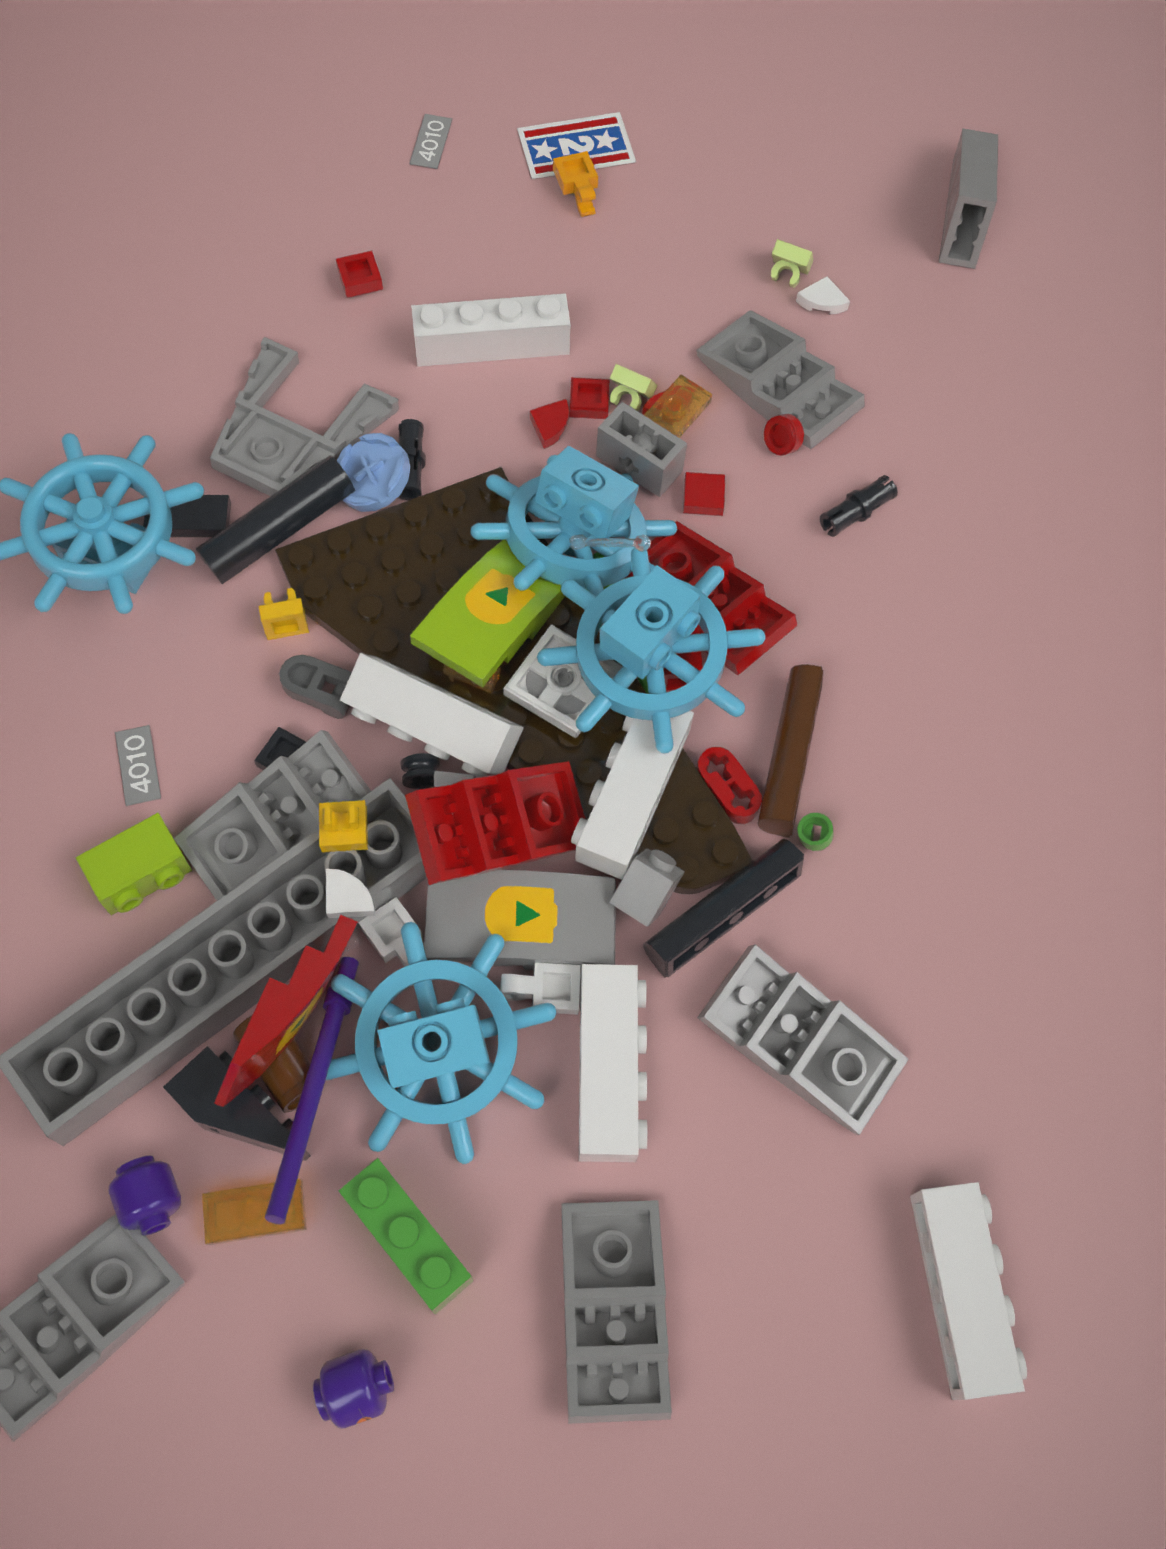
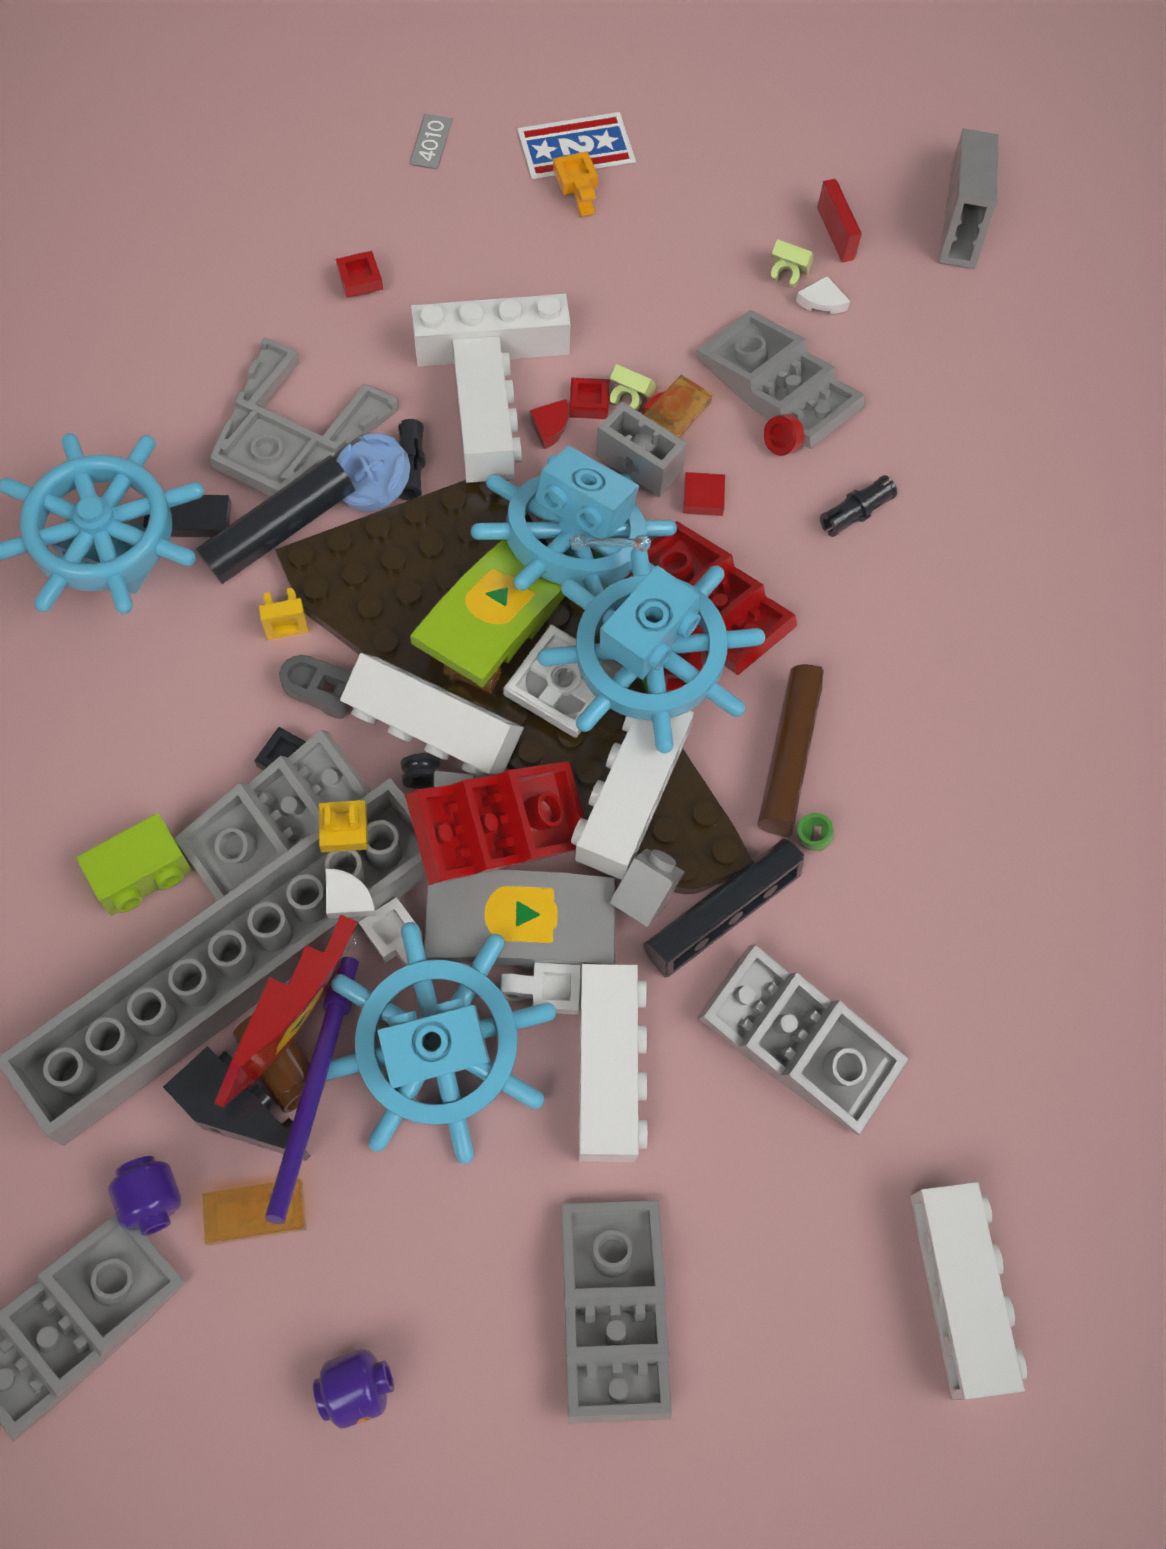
(137, 765): light grey sticker -> none
(406, 1236): bright green brick -> none
(484, 409): none -> white brick
(736, 779): red beam -> none
(839, 220): none -> red tile

